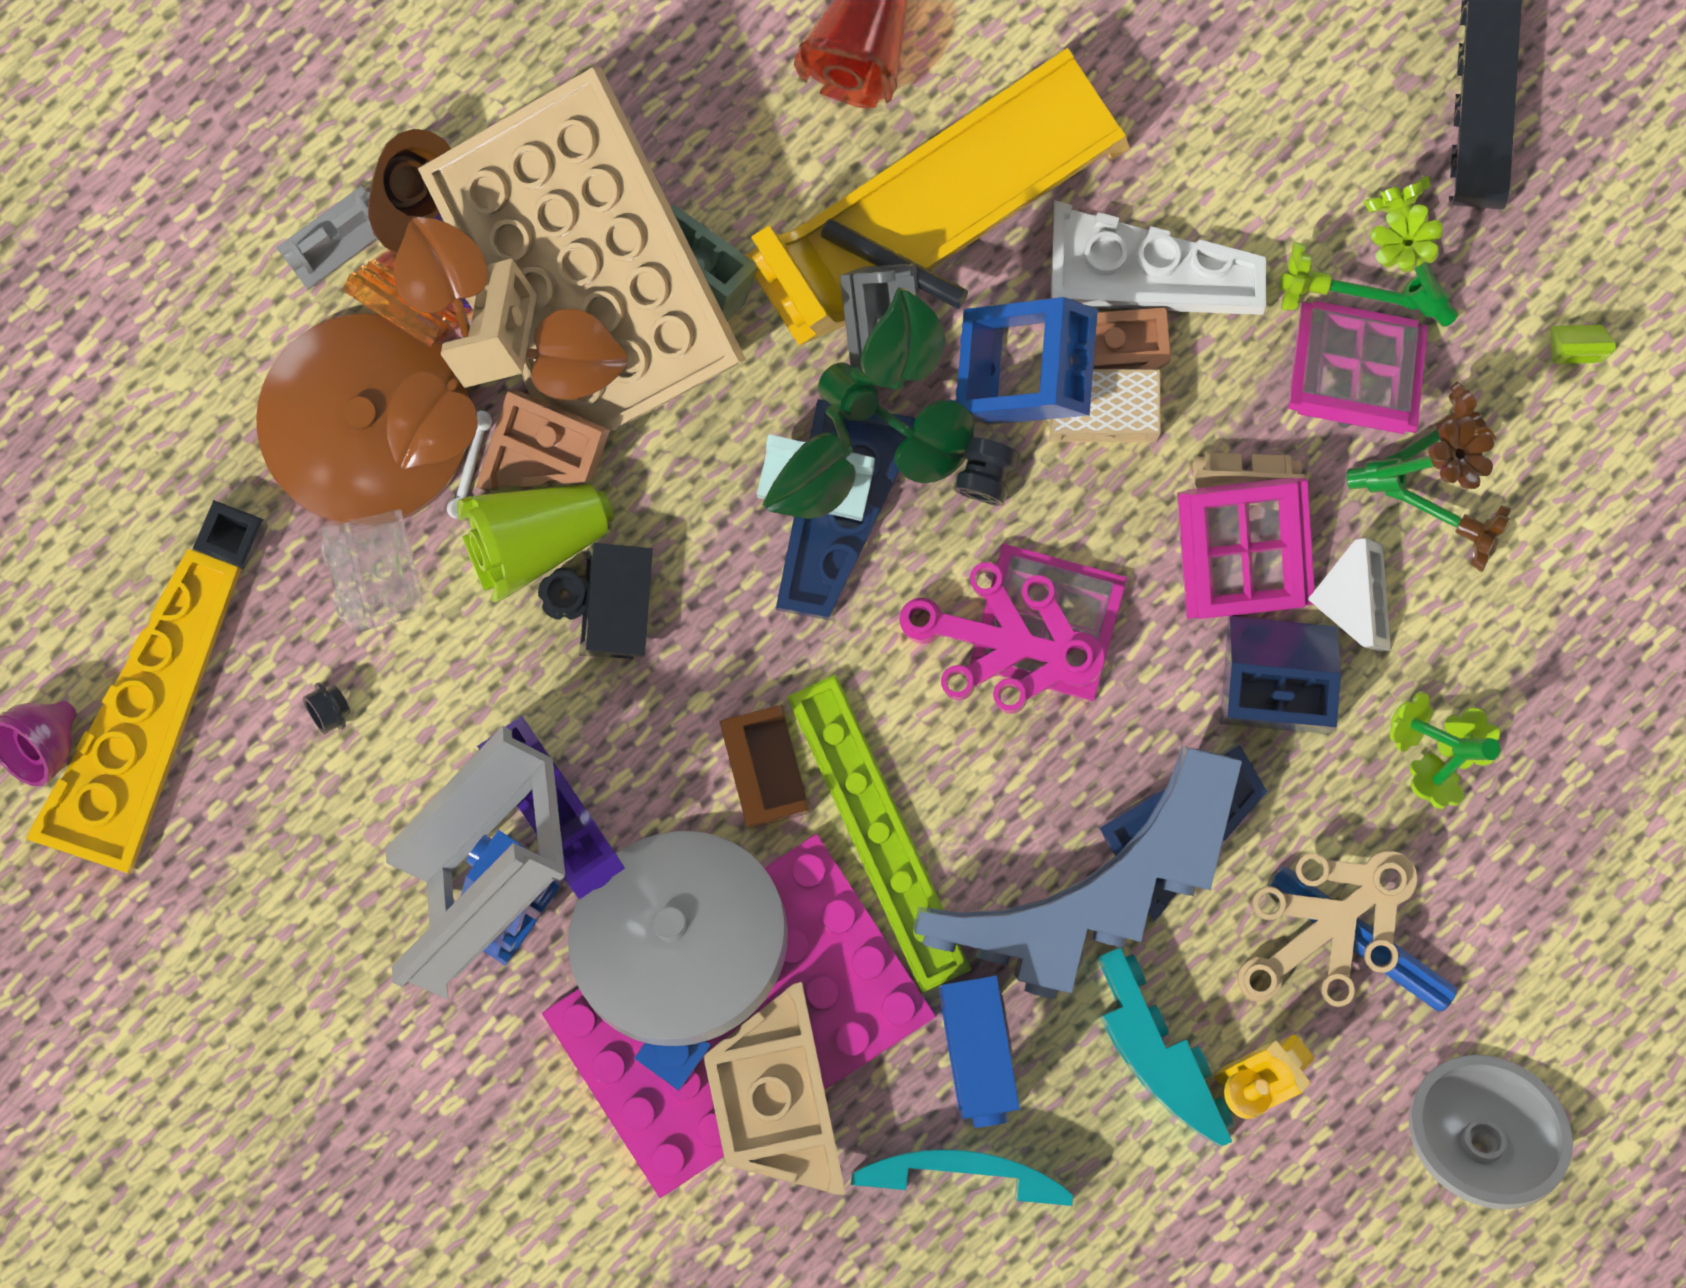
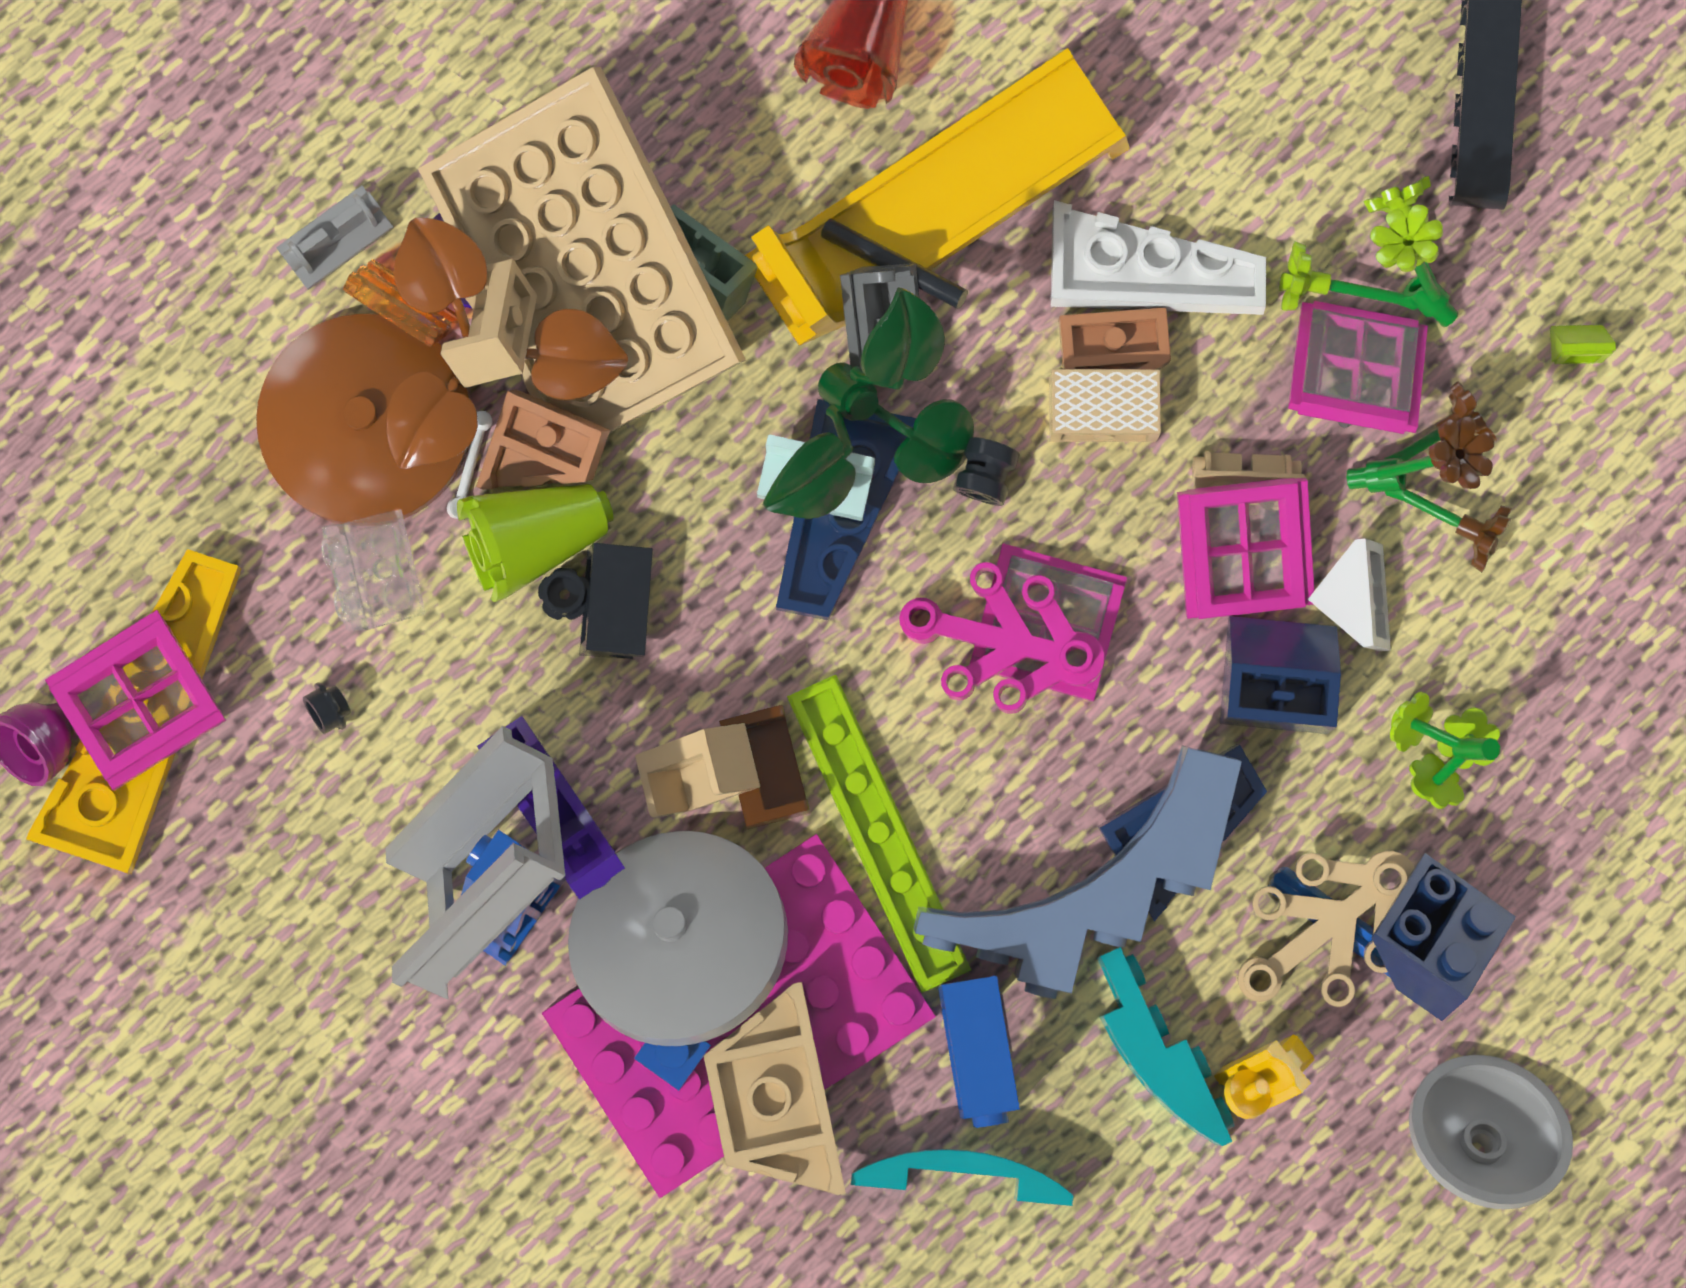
(135, 700): none -> dark pink piece
(230, 535): black slope -> none
(398, 187): reddish brown piece -> none
(697, 770): none -> tan panel
(1063, 386): blue window -> none
(1439, 937): none -> dark blue slope

